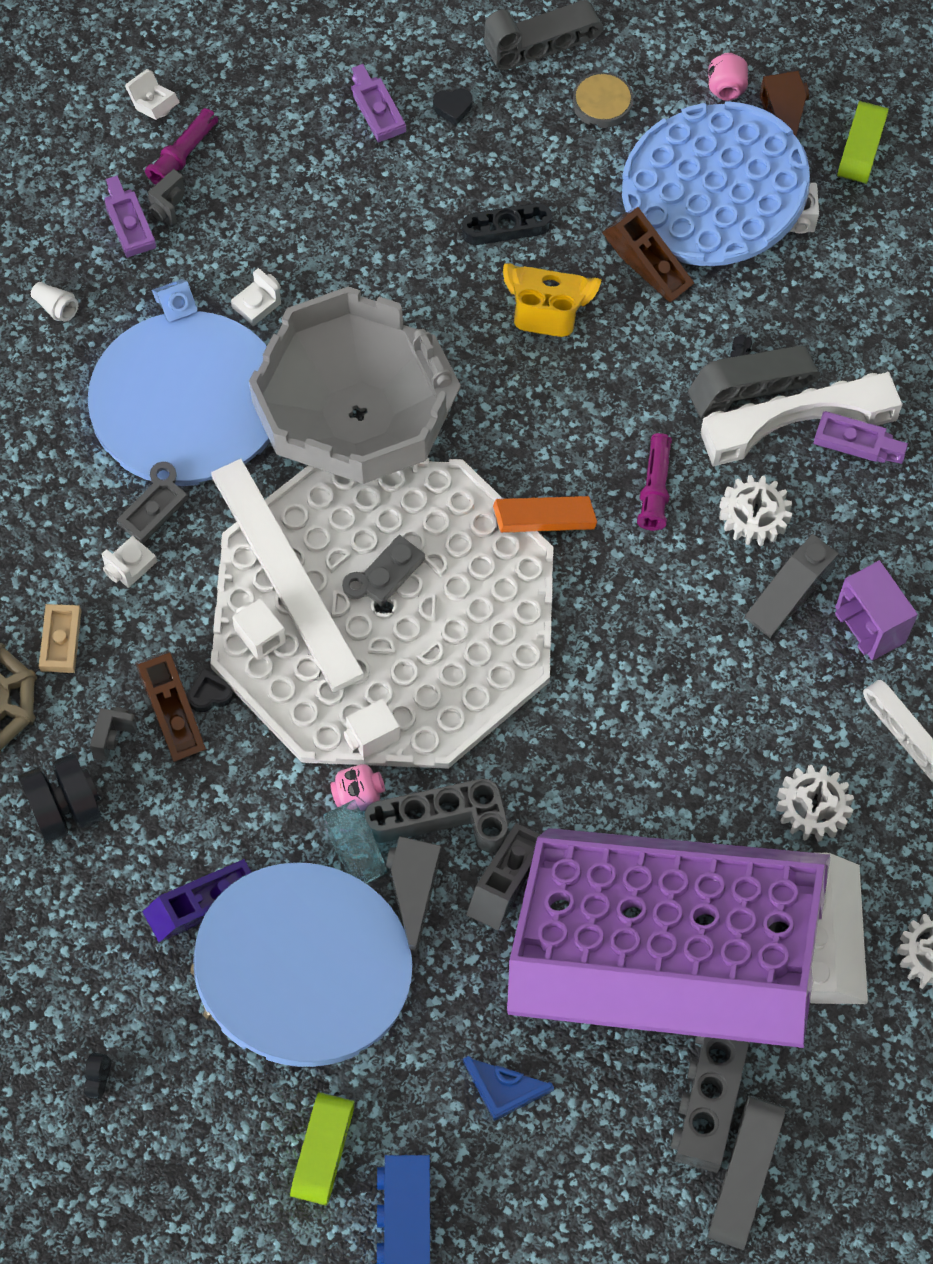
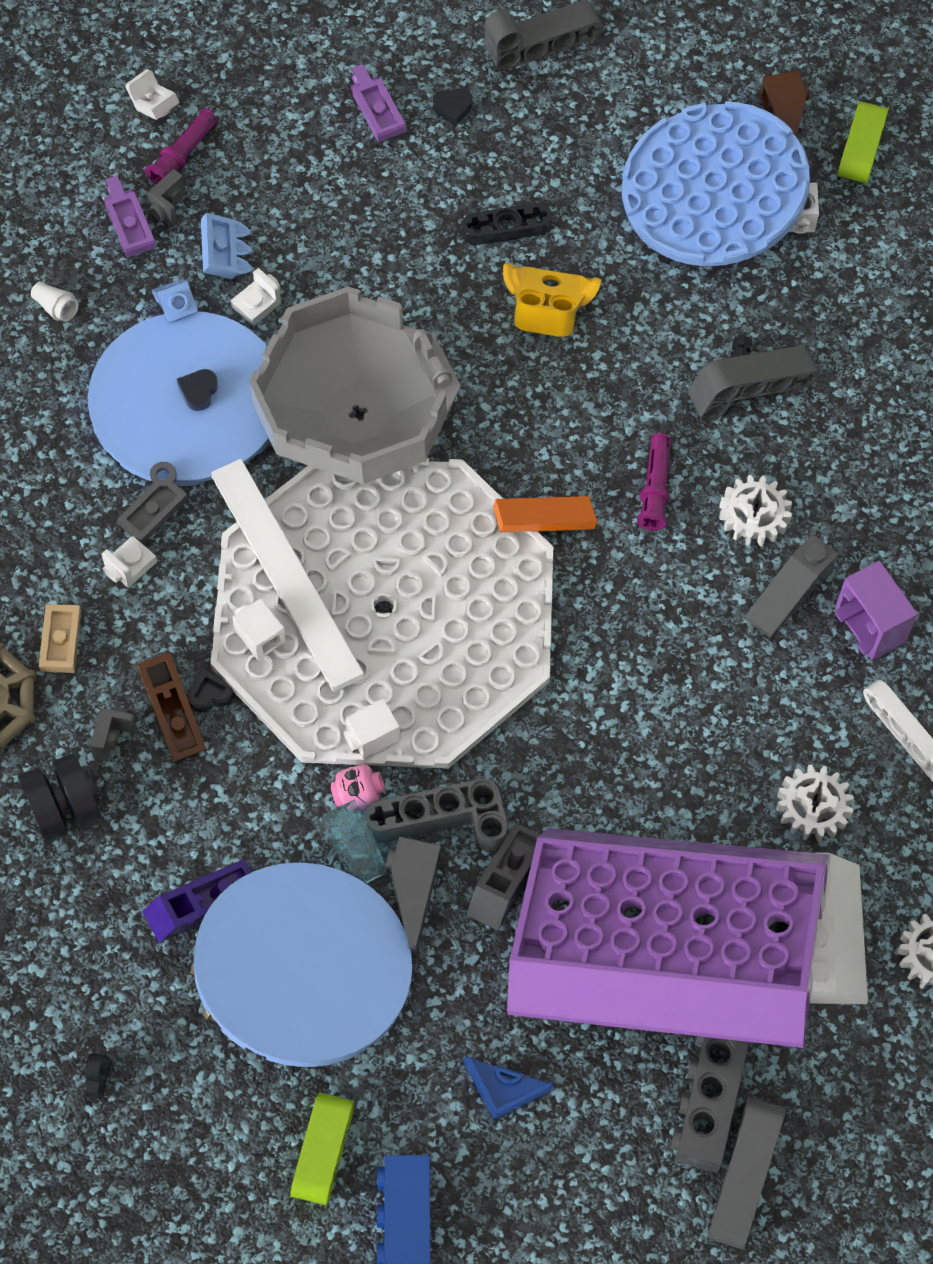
(197, 388): none -> black tile
(222, 248): none -> light blue plate
(386, 572): dark grey hinge -> none
(602, 99): pearl gold tile -> none
(647, 254): reddish brown slope -> none
(728, 76): bright pink head -> none
(733, 433): white arch -> none
(858, 439): medium lavender hinge -> none

